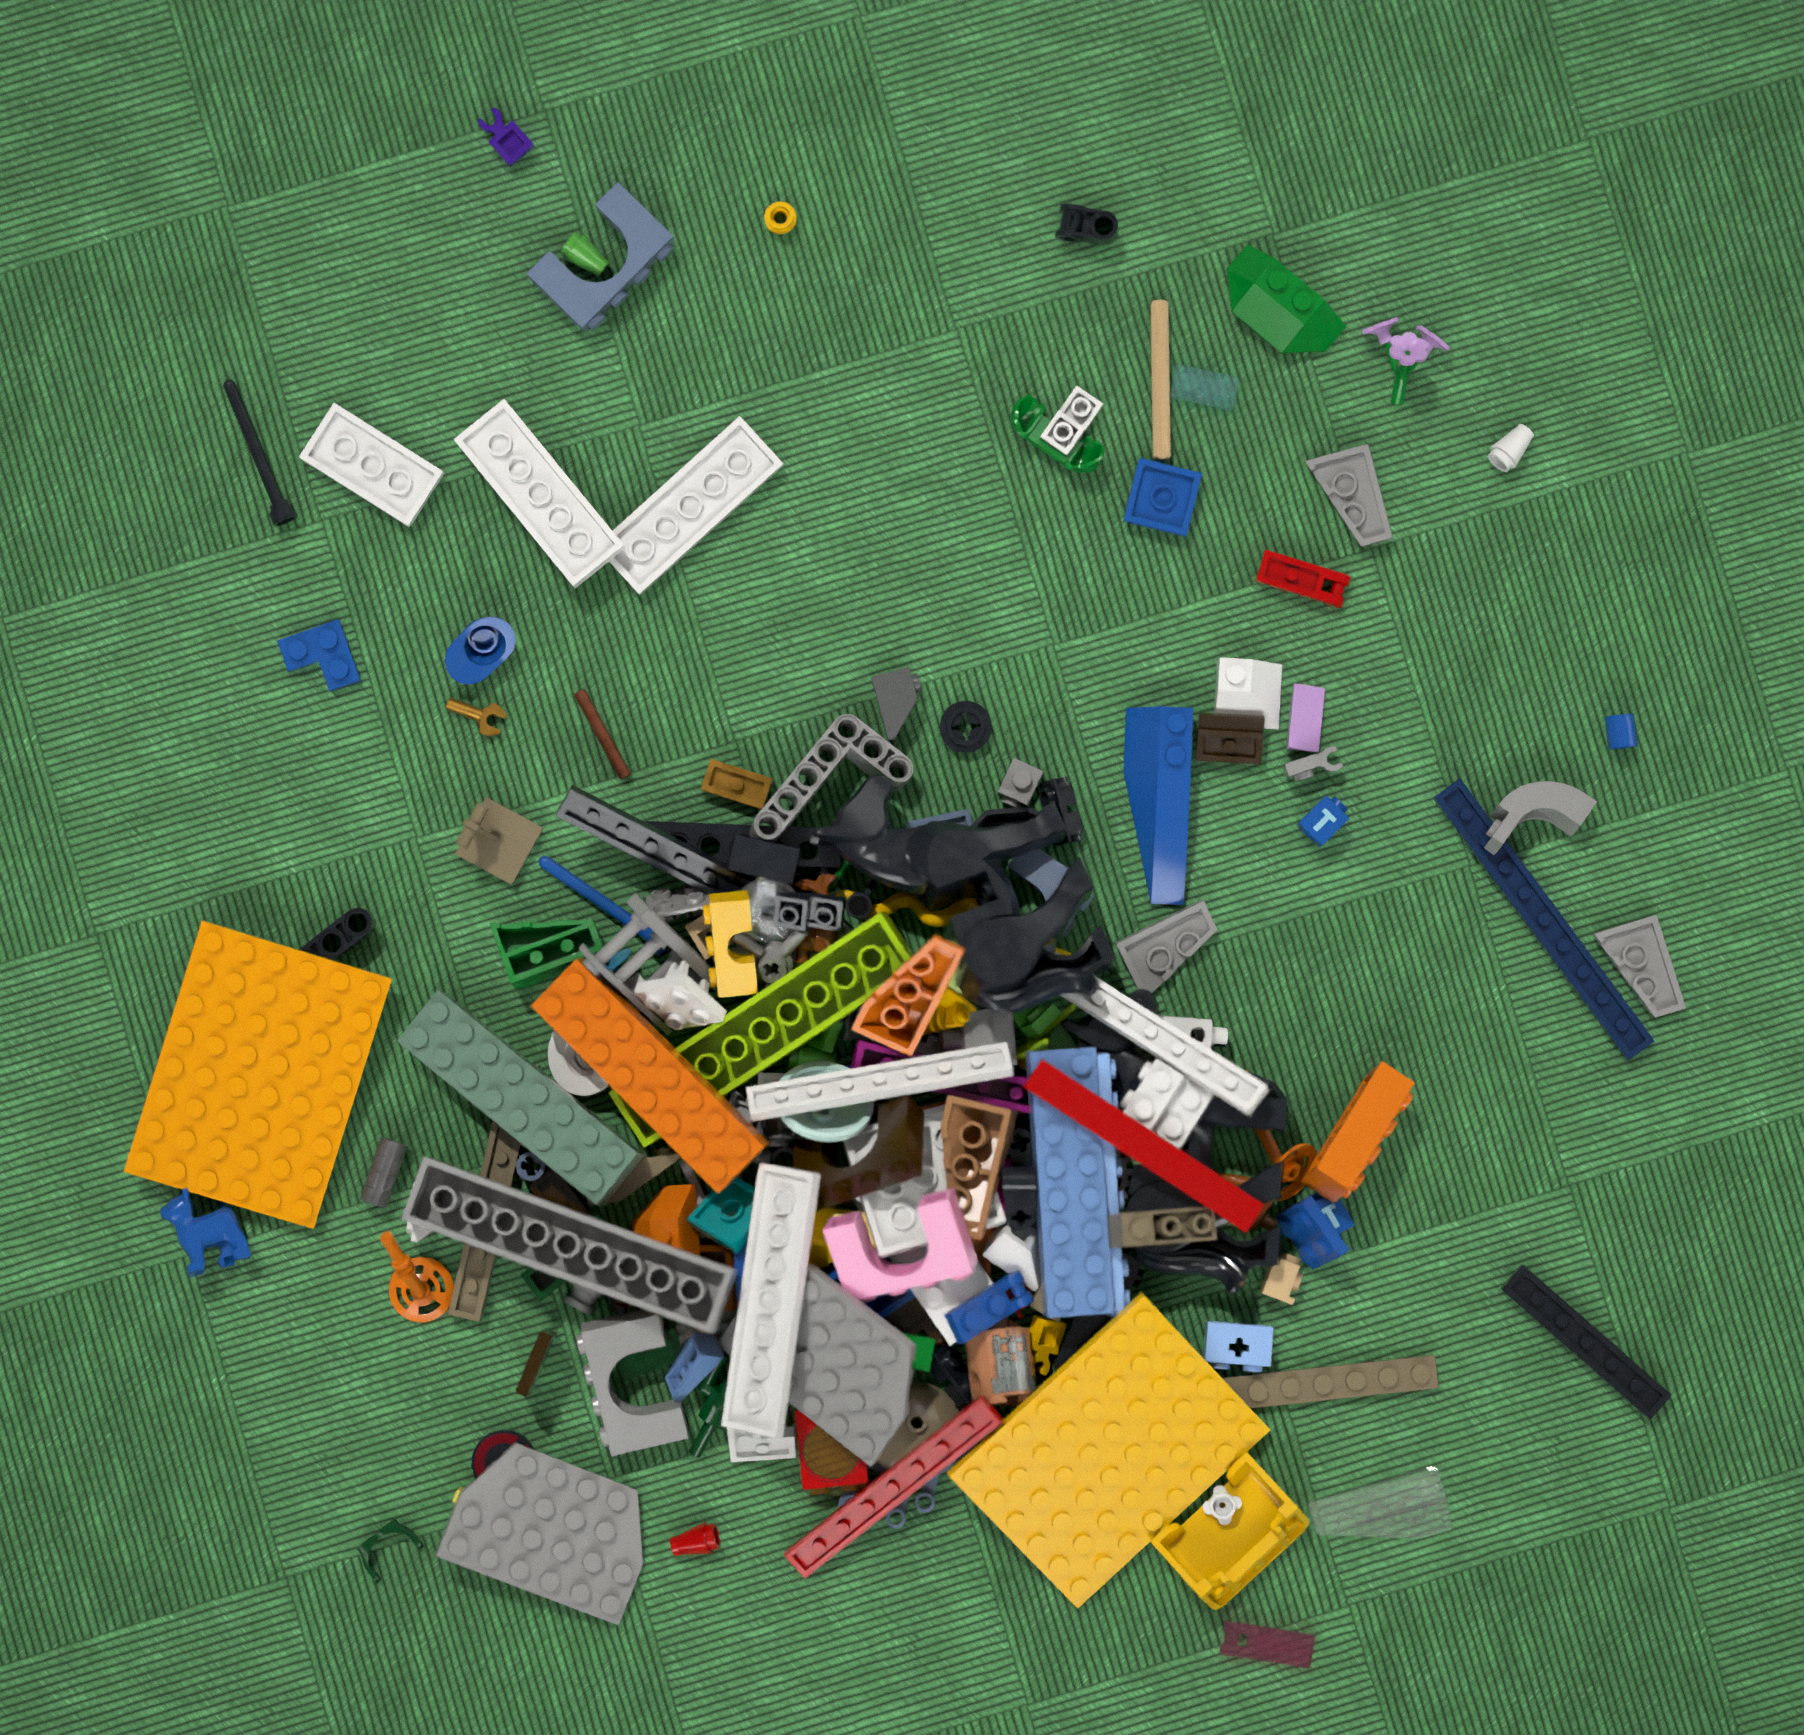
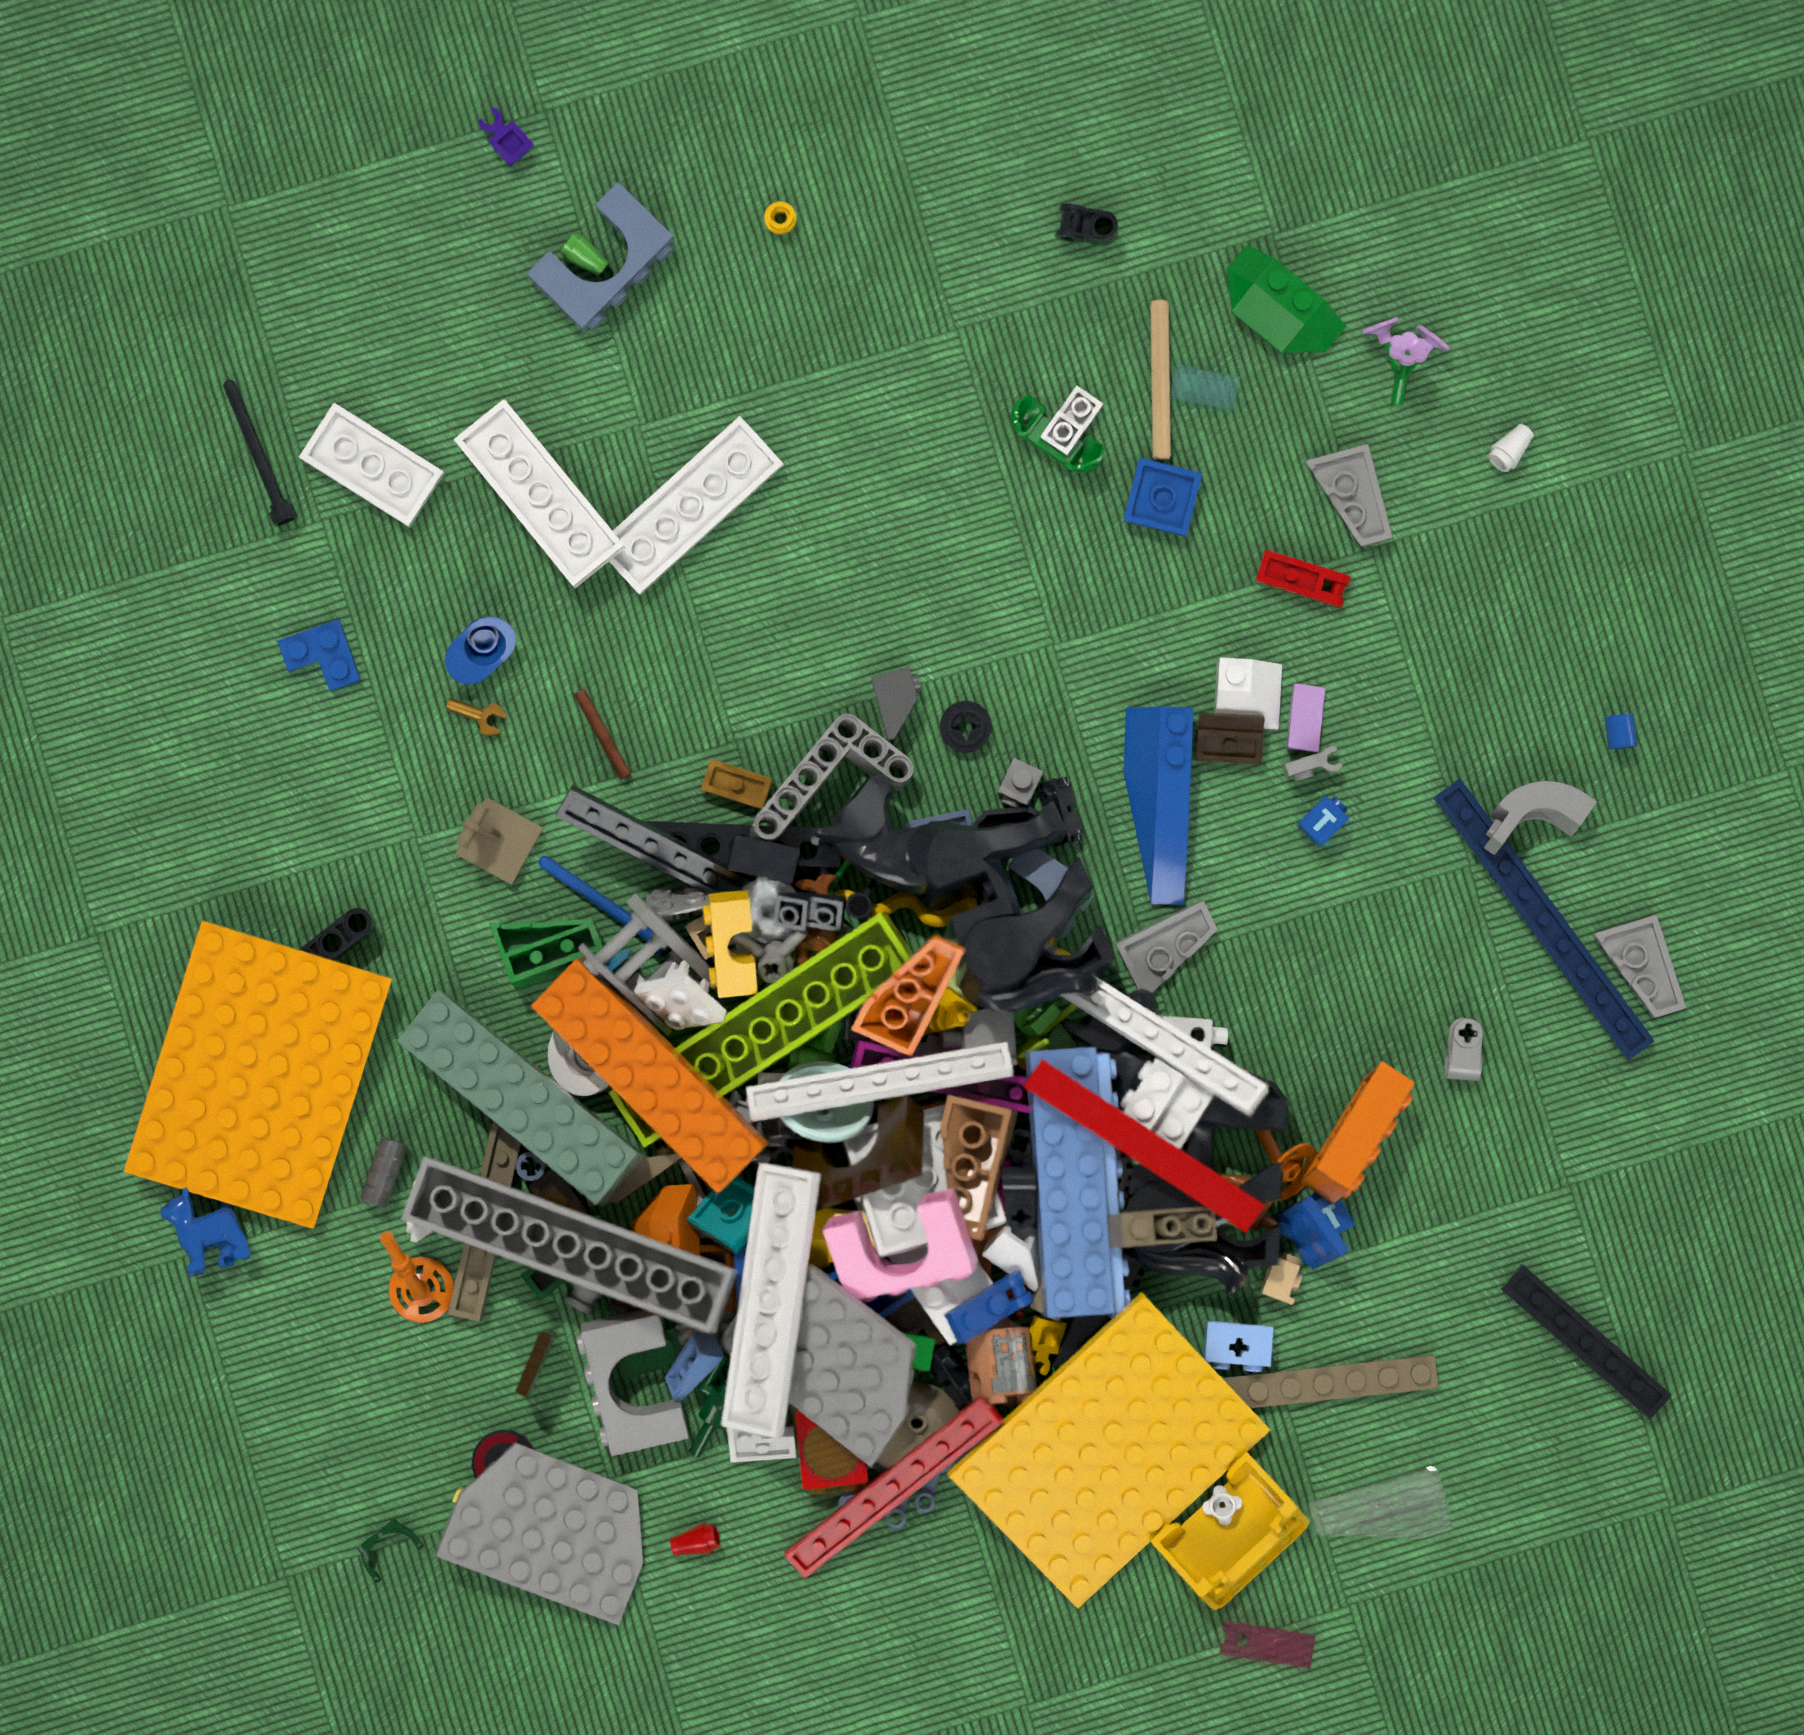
(1463, 1058): none -> light grey piece

